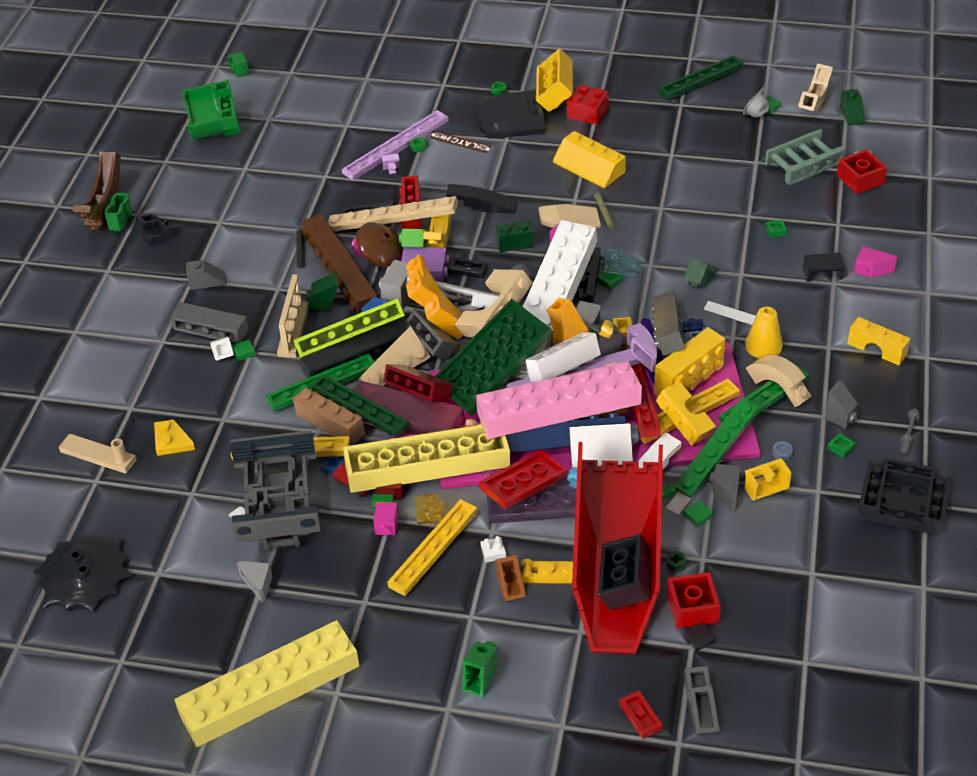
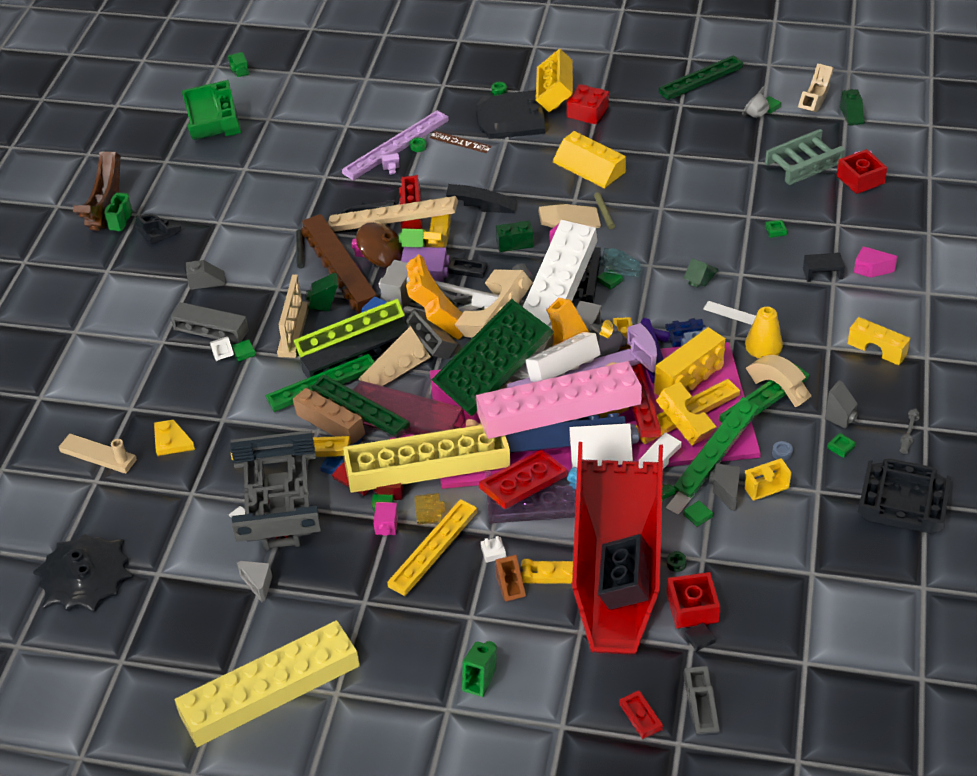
(417, 383): dark red brick -> none
(667, 323): dark grey brick -> none

